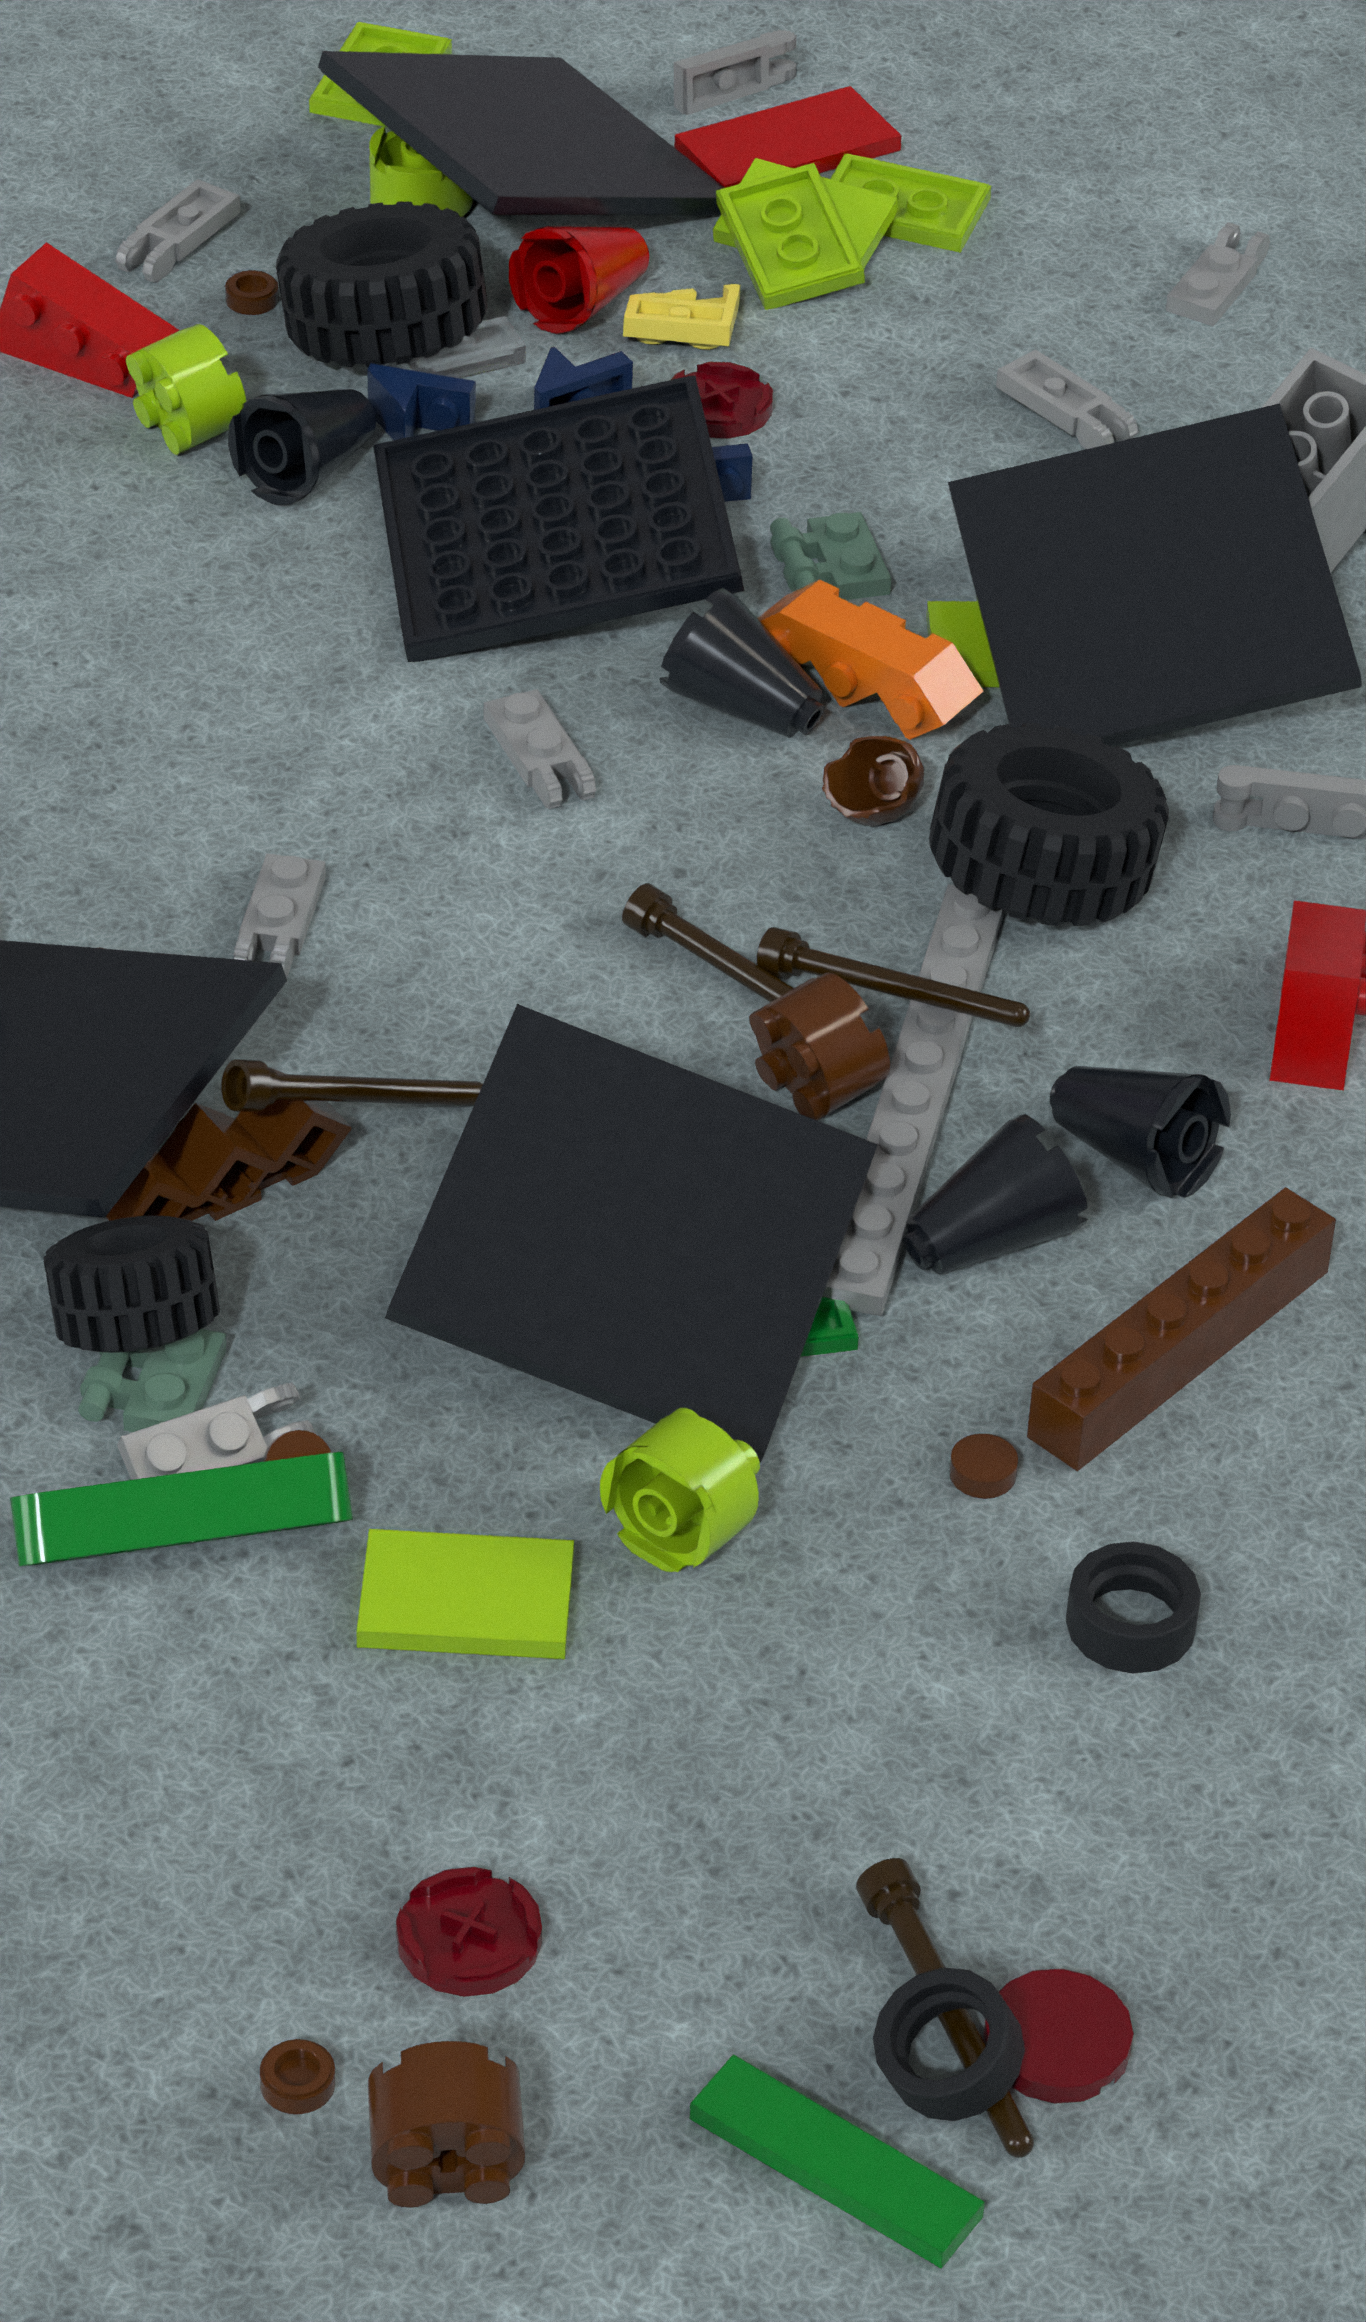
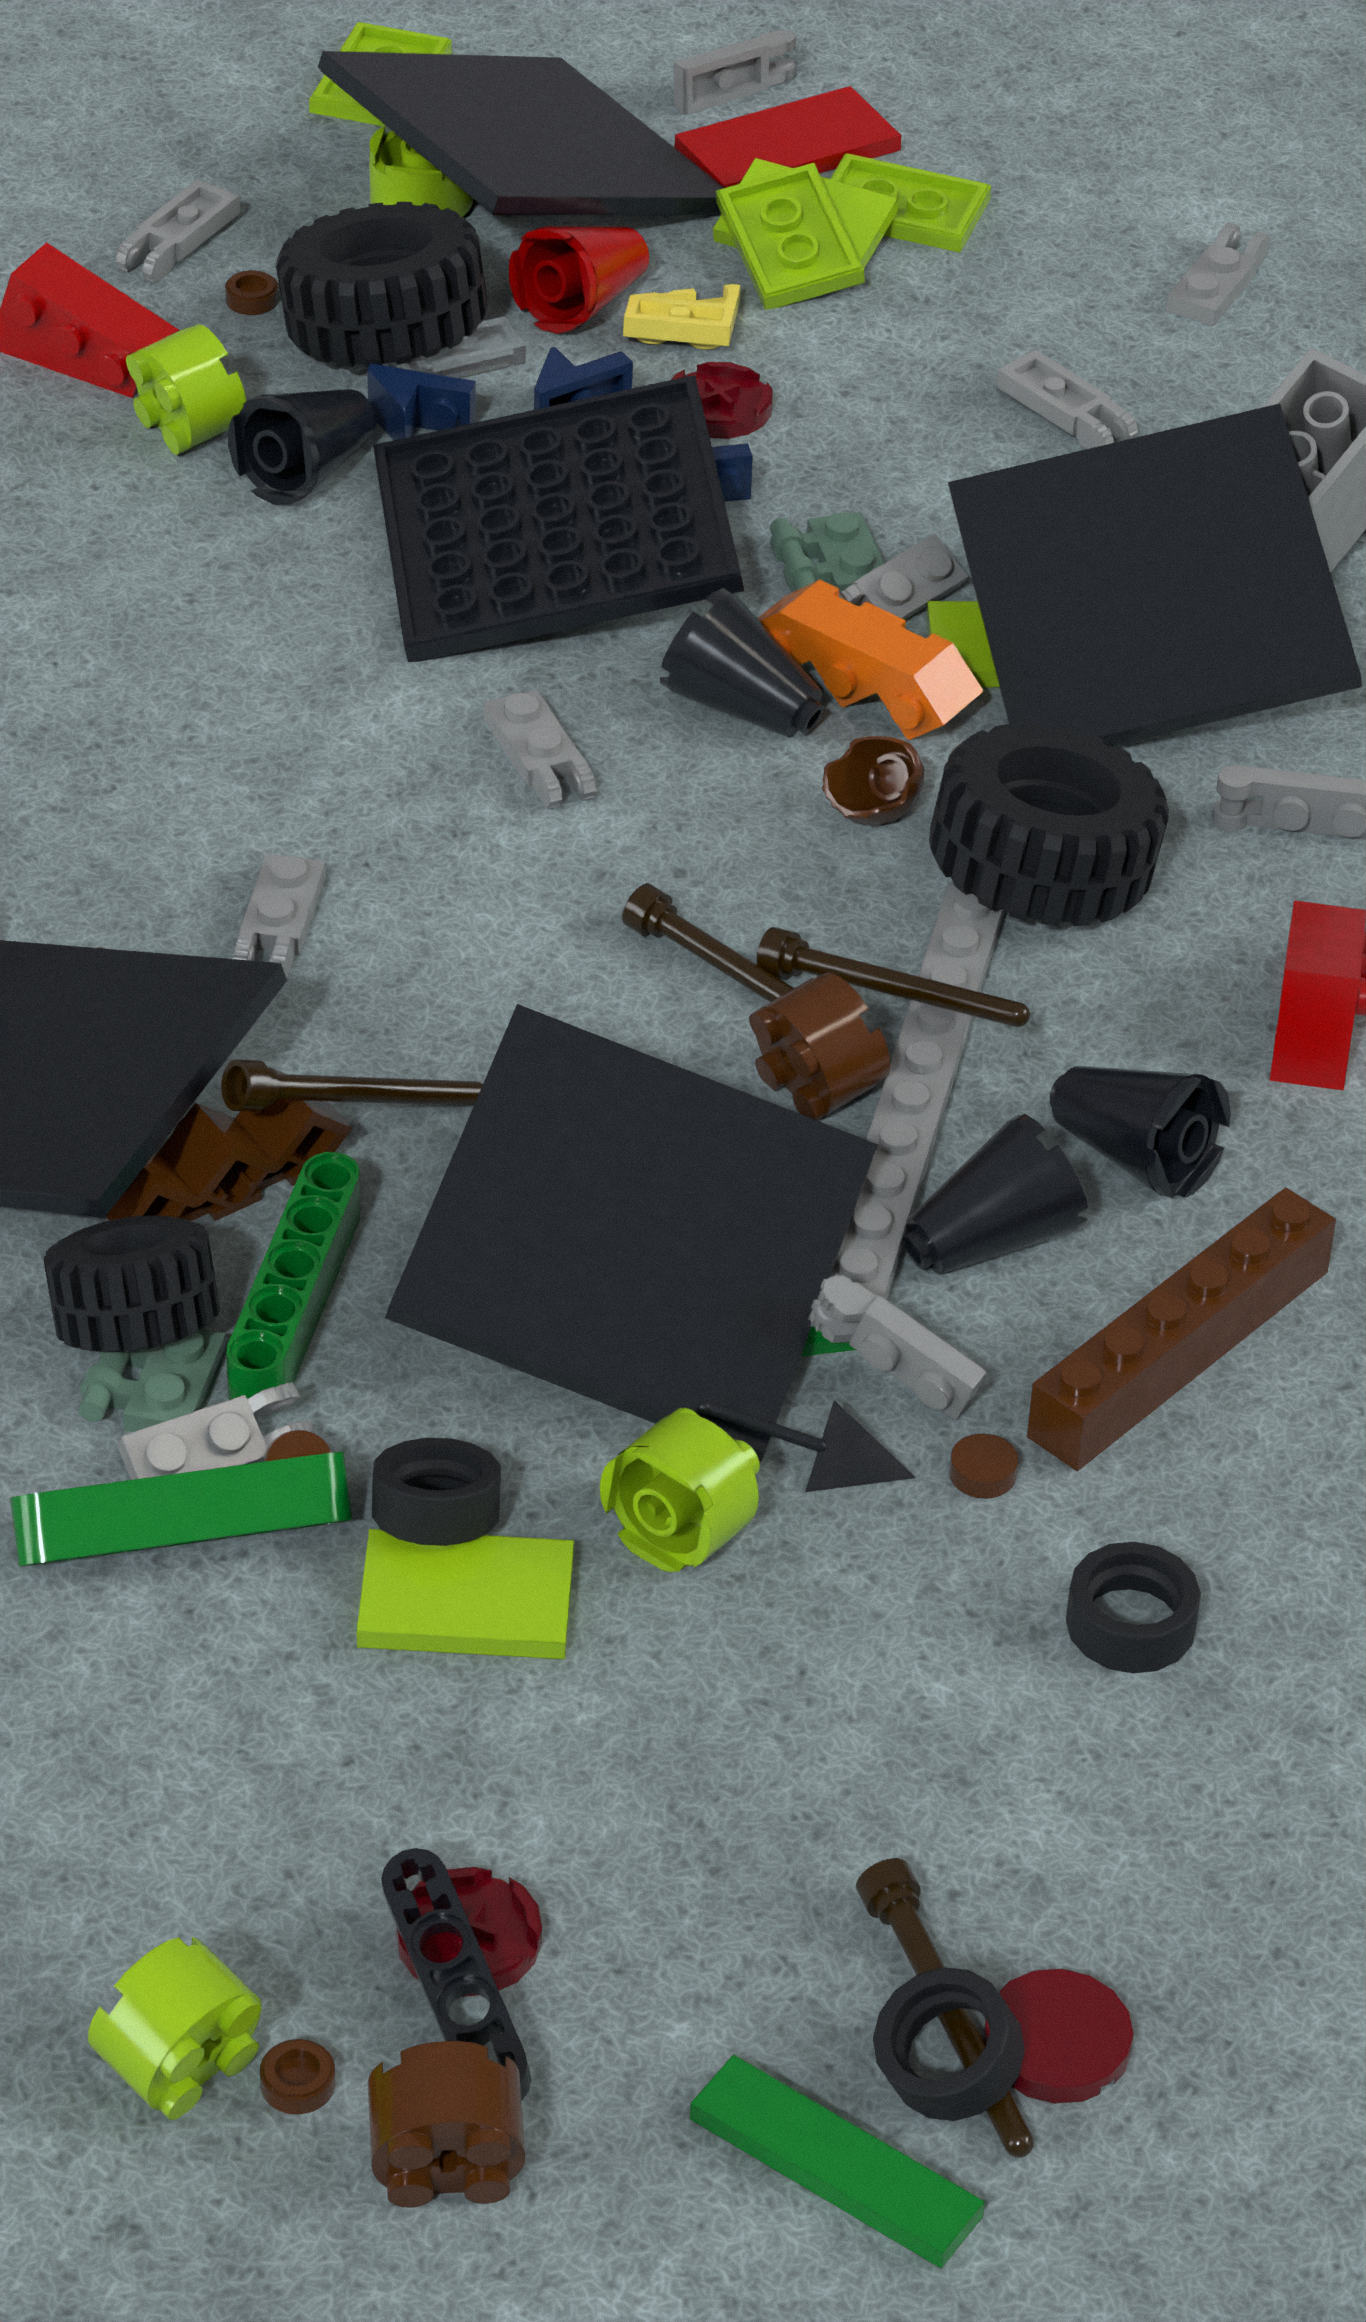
(177, 2025): none -> lime brick
(295, 1276): none -> green beam
(436, 1491): none -> black tyre
(461, 1975): none -> black beam
(844, 1454): none -> black piece
(896, 1344): none -> light grey hinge
(909, 580): none -> light grey hinge

